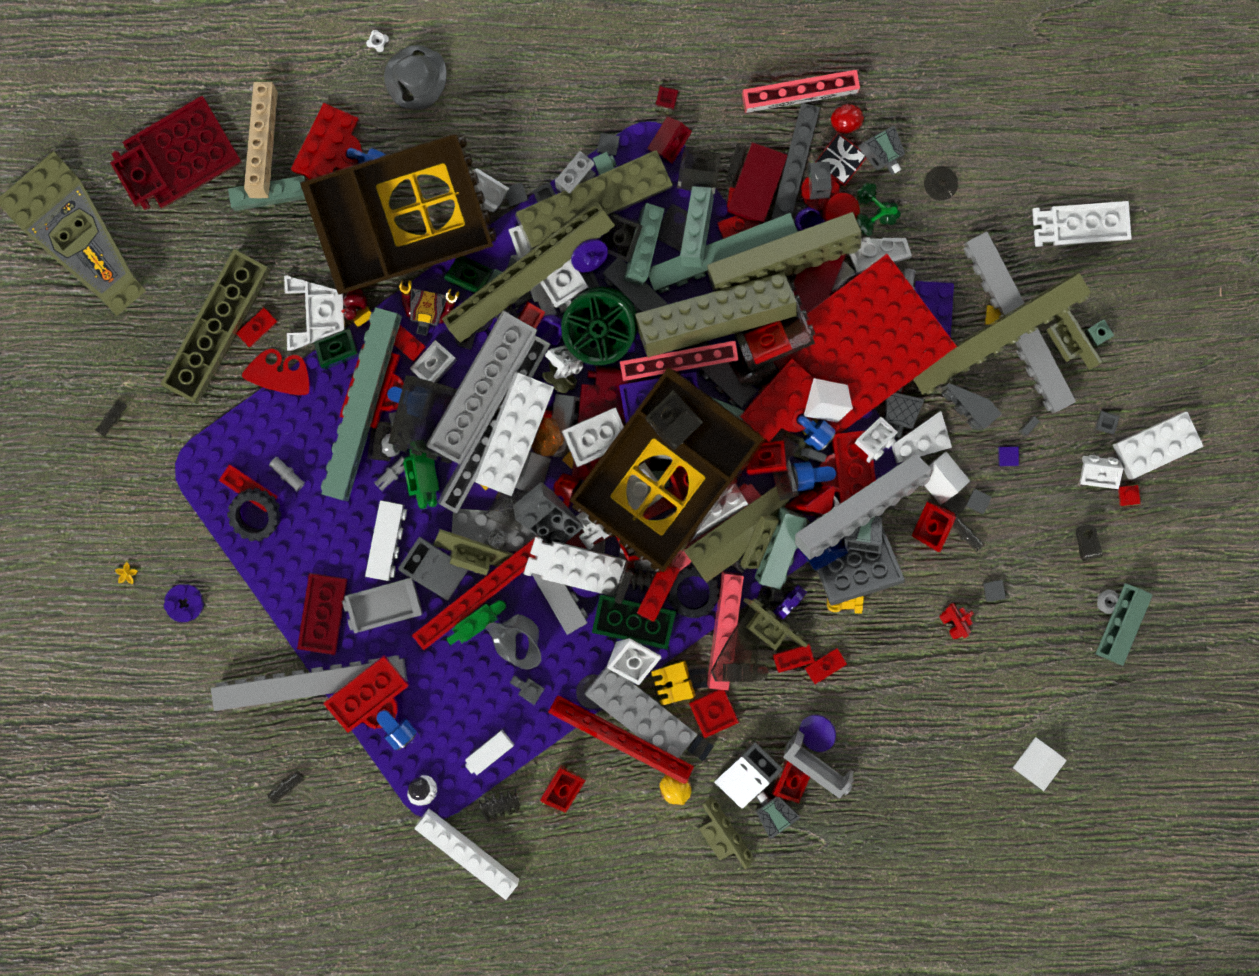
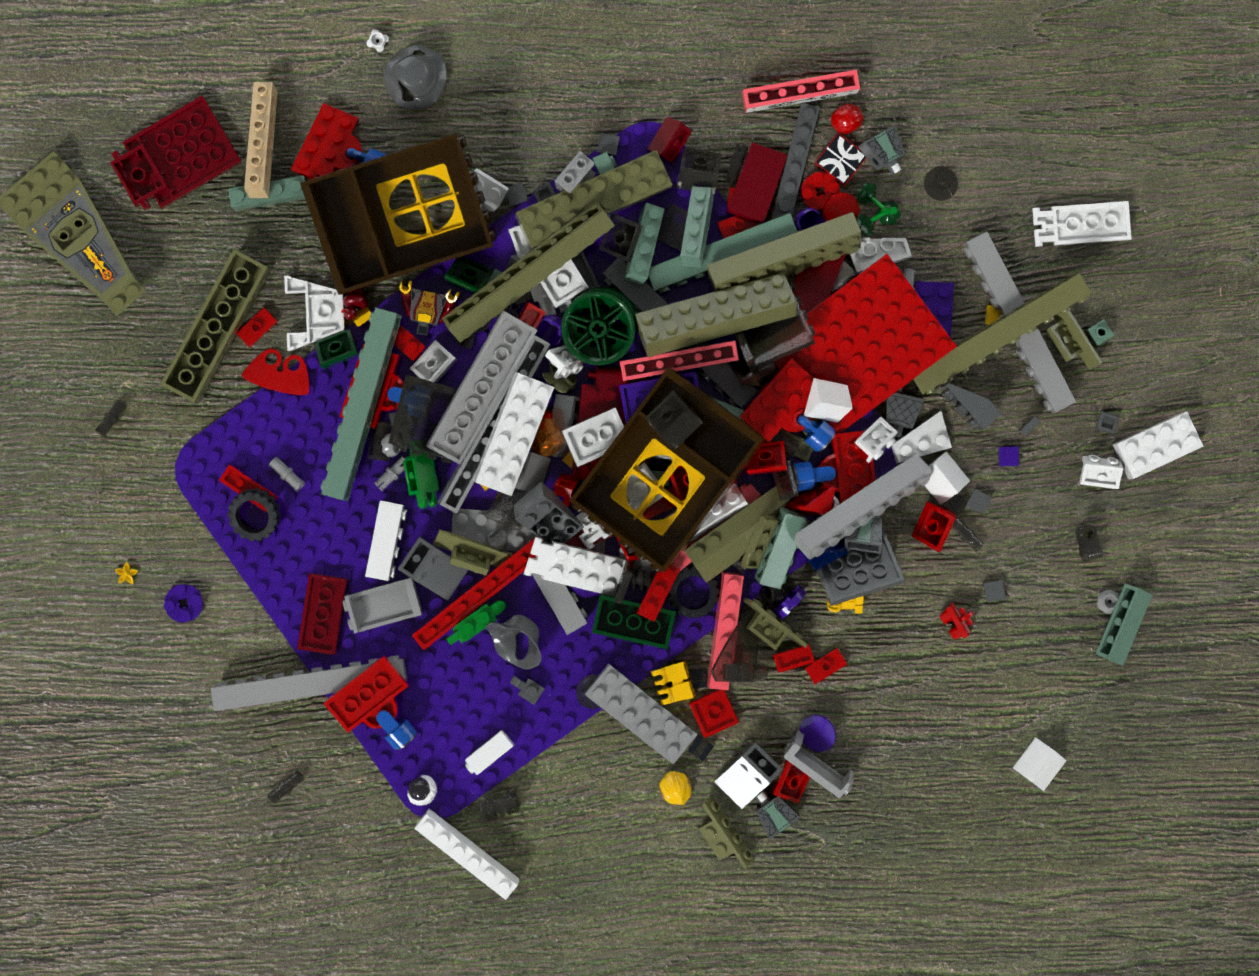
(562, 789): red slope -> none
(589, 255): dark purple piece -> none
(621, 739): red plate -> none
(632, 660): white slope -> none
(666, 97): dark red tile -> none
(768, 342): red tile -> none
(813, 454): dark grey tile -> none
(819, 180): dark grey torso -> none
(1129, 495): red plate -> none

